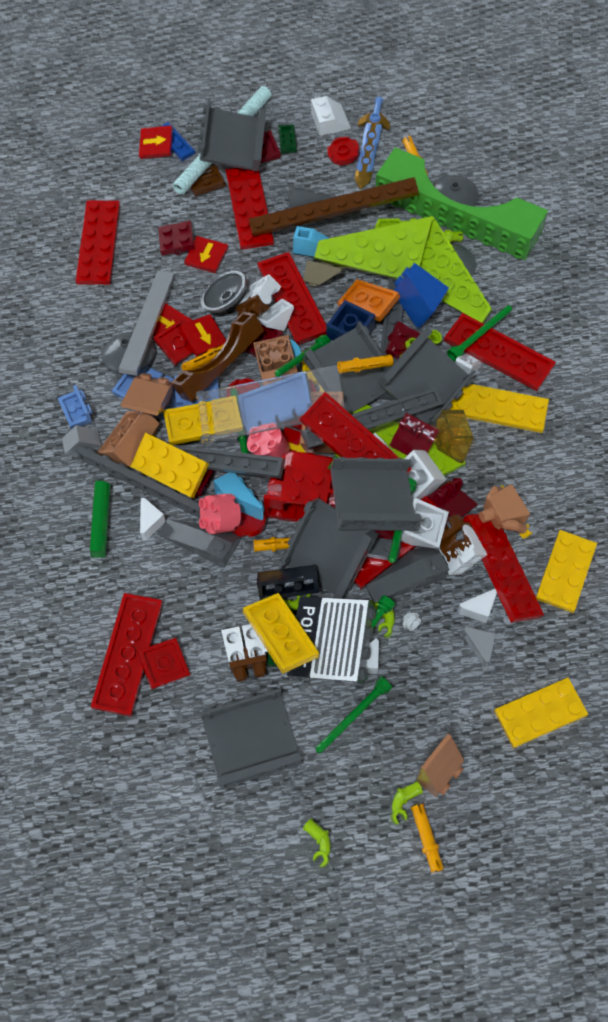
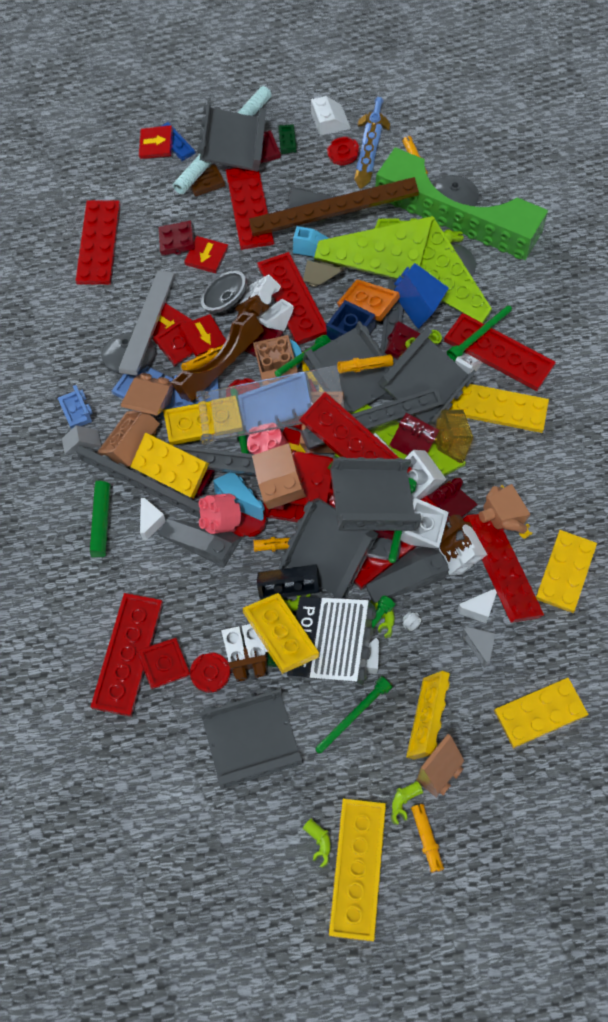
(210, 679): none -> red tile
(278, 476): none -> nougat slope
(357, 870): none -> yellow plate
(428, 715): none -> yellow plate

